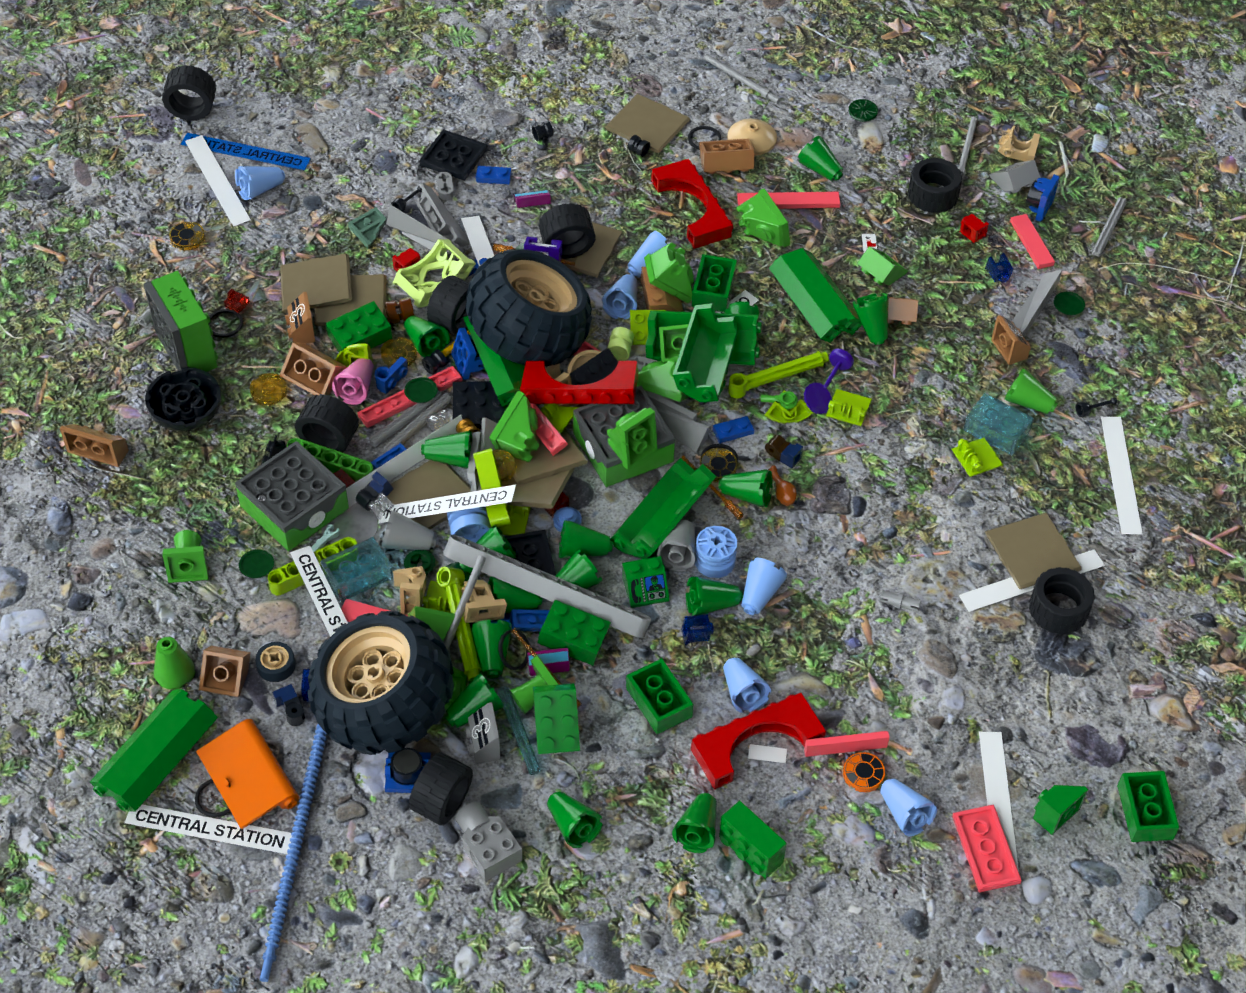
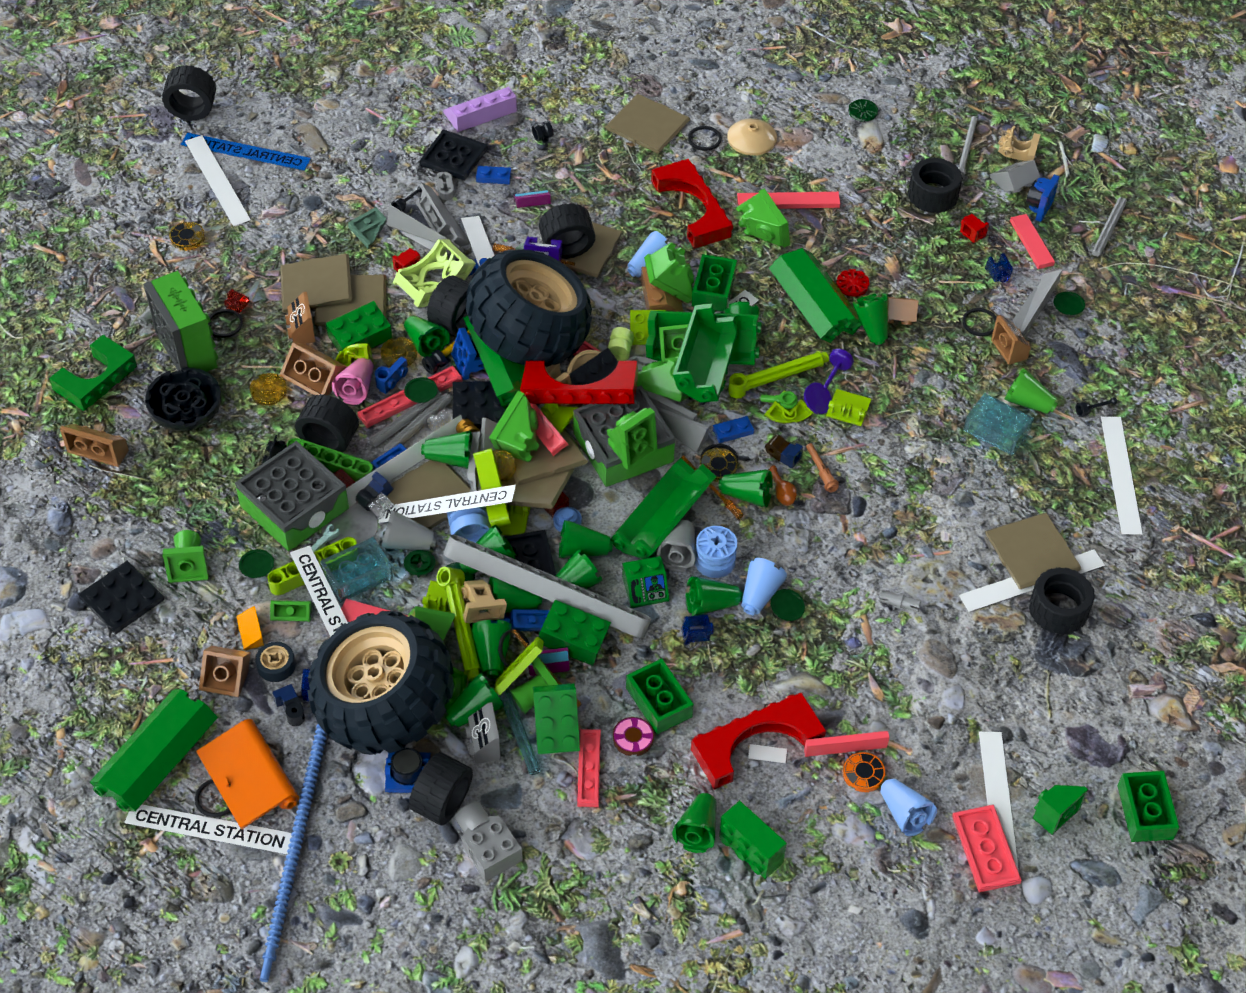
(86, 392): none -> green arch
(121, 597): none -> black plate
(172, 664): bright green cone -> none
(250, 629): none -> light orange slope
(257, 180): light blue cone -> none
(290, 610): none -> bright green slope
(405, 307): reddish brown wheel -> none
(411, 583): tan tile -> none
(464, 599): light grey bar -> none
(482, 109): none -> lavender slope
(519, 665): none -> lime tile
(574, 819): green cone -> none
(589, 768): none -> coral tile
(621, 297): light blue cone -> none
(633, 736): none -> tile
(639, 146): black wheel -> none
(726, 155): medium nougat slope -> none
(745, 686): light blue cone -> none
(765, 92): light grey bar -> none
(787, 604): none -> dark green piece
(821, 159): green cone -> none
(831, 484): none -> nougat pin
(852, 282): none -> red wheel
(869, 240): white sticker -> none
(881, 266): slope -> none
(976, 456): lime hinge -> none
(978, 310): none -> black piece

